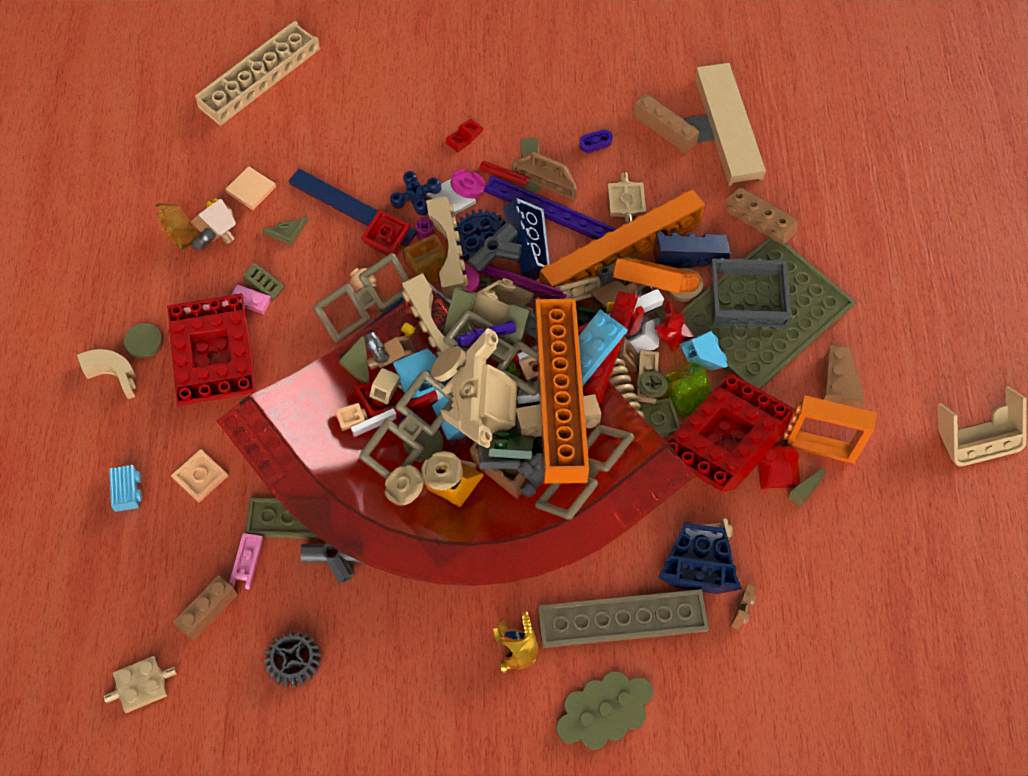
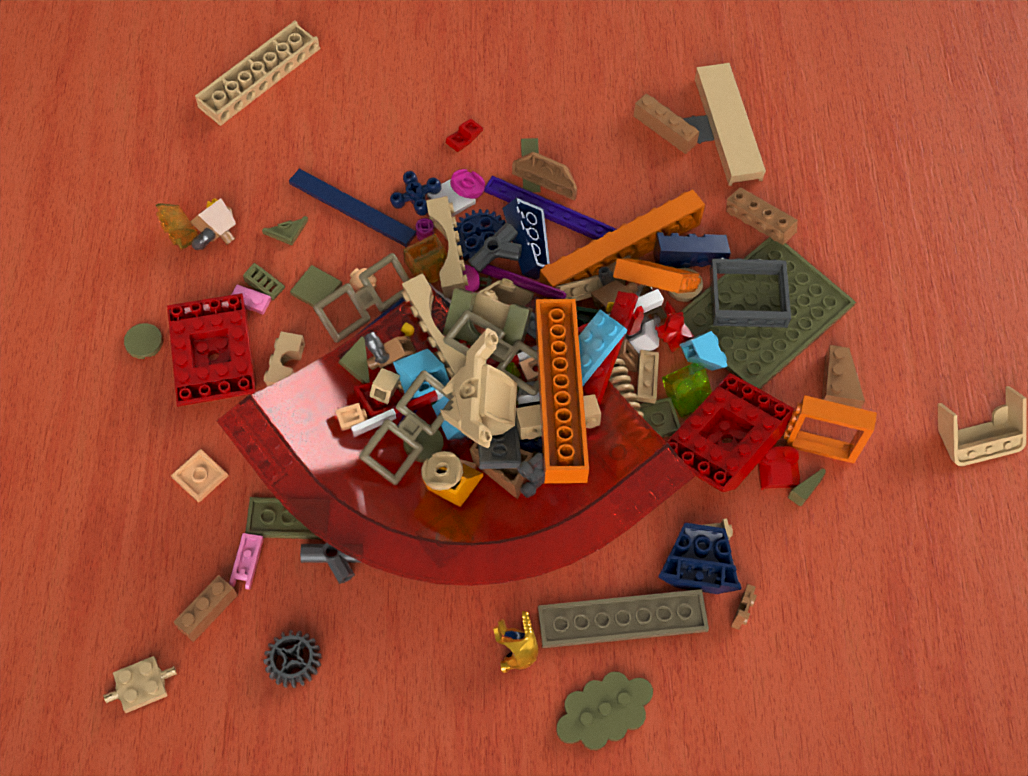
(109, 362): tan arch -> none
(124, 488): medium azure brick -> none
(250, 188): light nougat tile -> none
(287, 347): none -> tan arch
(315, 286): none -> olive tile
(385, 233): red slope -> none
(404, 485): tan tile -> none
(447, 364): tan tile -> none
(500, 329): dark purple pin -> none
(504, 173): red axle -> none
(511, 446): dark green plate -> none
(594, 468): dark tan bar -> none
(595, 141): dark purple plate -> none
(626, 199): tan plate -> none
(656, 379): olive gear -> none

